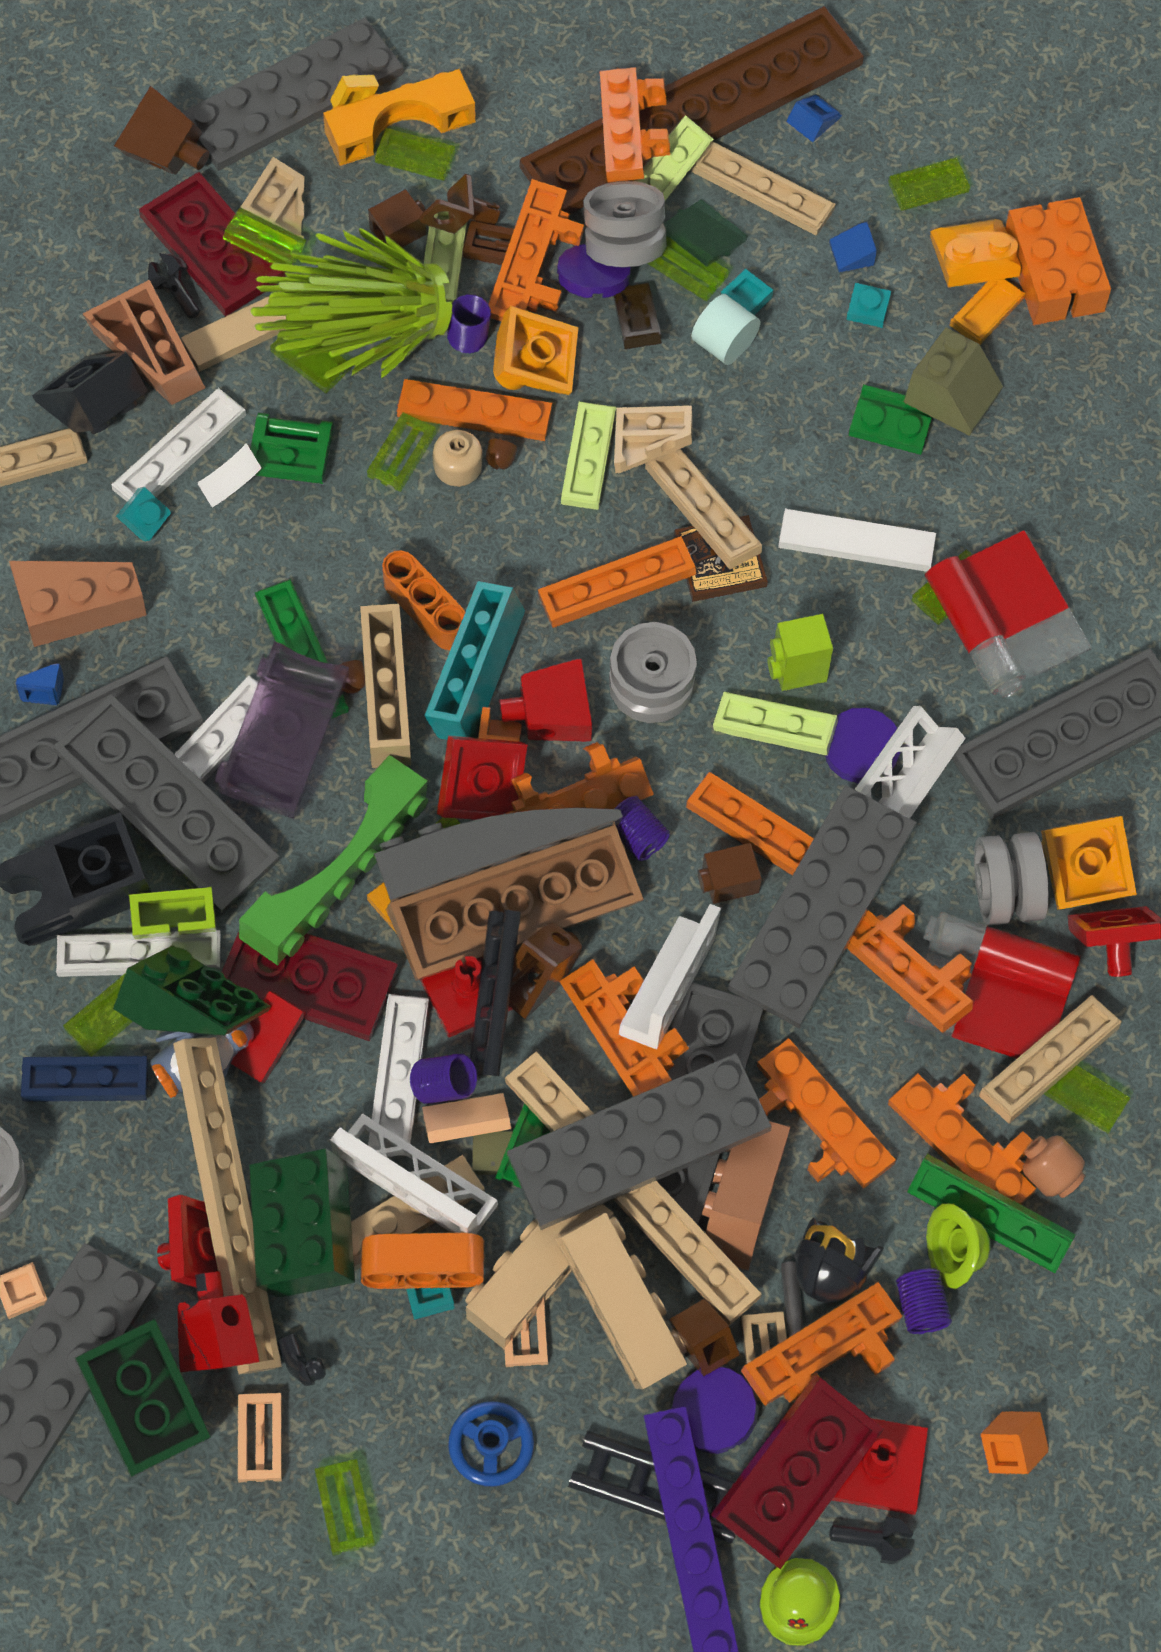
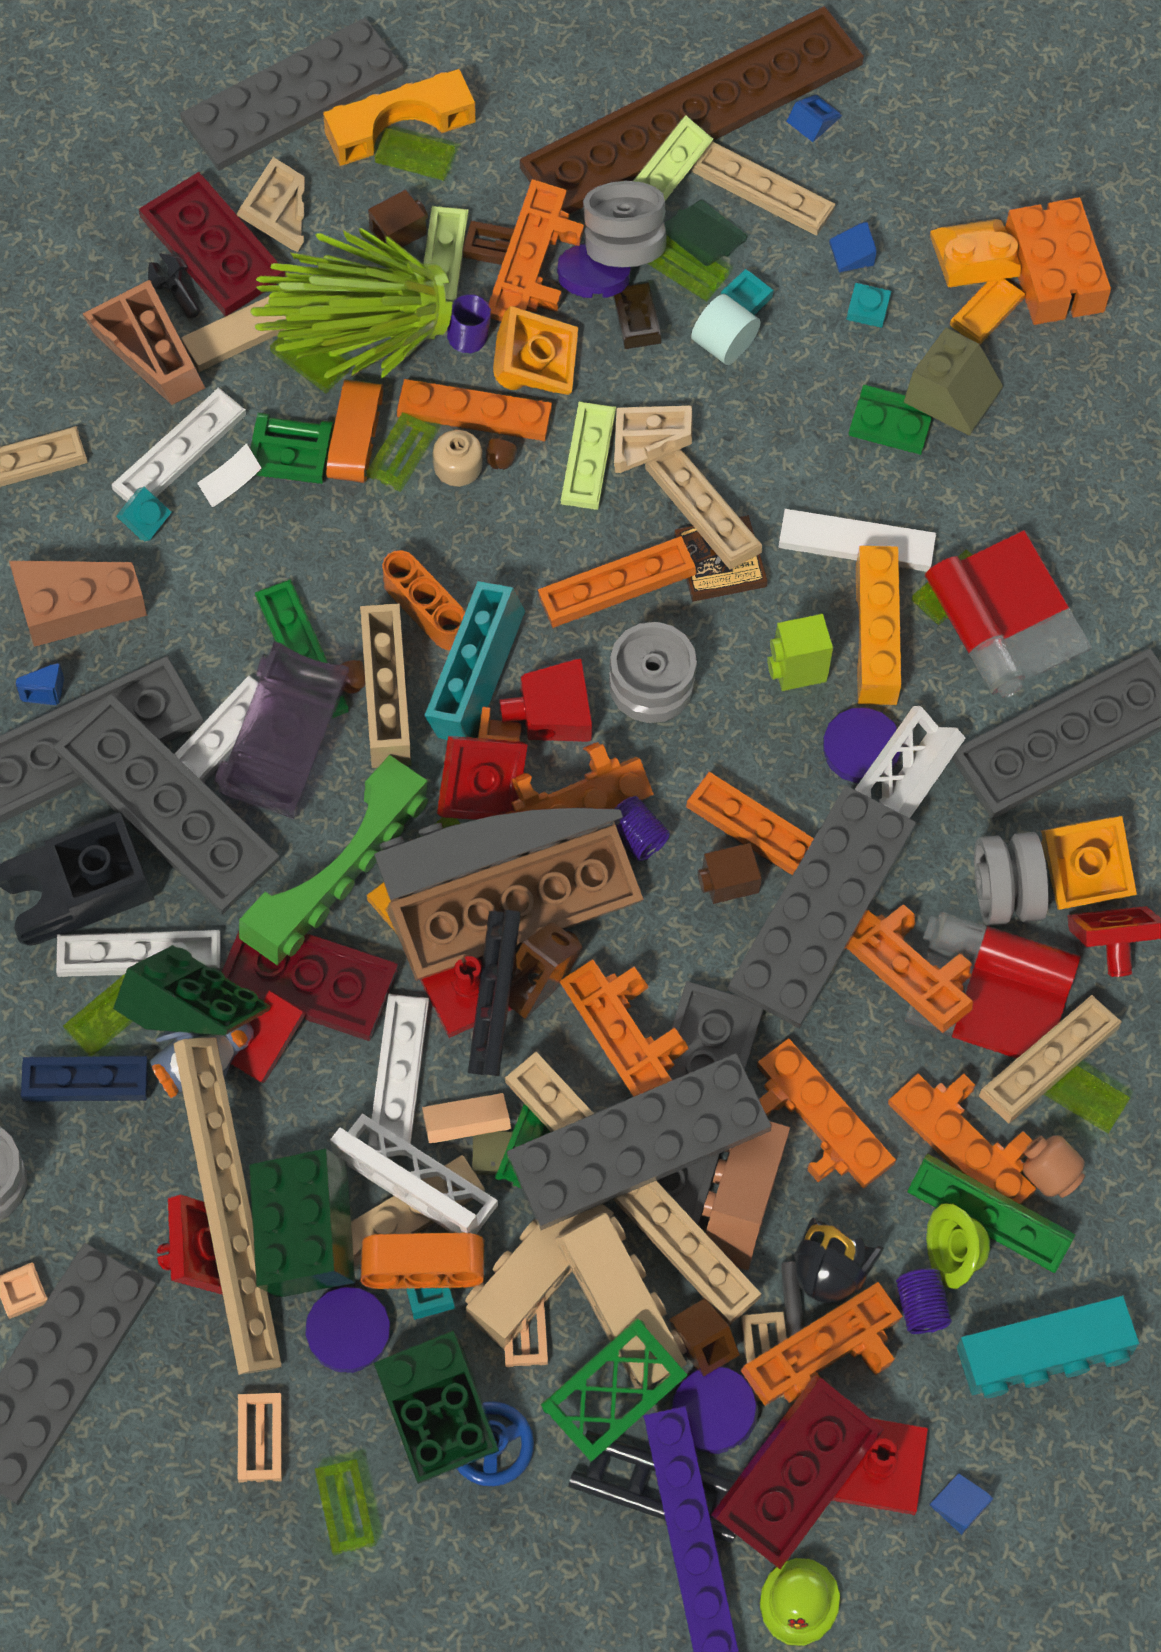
(93, 392): black slope -> none
(142, 1398): dark green brick -> none
(160, 911): lime piece -> none
(162, 136): reddish brown torso -> none
(215, 1328): red torso -> none
(263, 238): clear neon green tile -> none
(304, 1371): black arm -> none
(347, 1329): none -> dark purple tile
(353, 89): yellow plate -> none
(353, 429): none -> orange beam
(436, 1406): none -> dark green slope
(443, 1078): dark purple piece -> none
(460, 208): reddish brown bracket -> none
(623, 139): orange hinge -> none
(649, 1397): none -> green window
(669, 979): white fence -> none
(775, 723): yellowish green tile -> none
(875, 1538): black bar -> none
(878, 625): none -> light orange arch
(929, 184): clear neon green tile -> none
(961, 1503): none -> blue slope
(1014, 1442): orange panel -> none
(1048, 1346): none -> teal brick

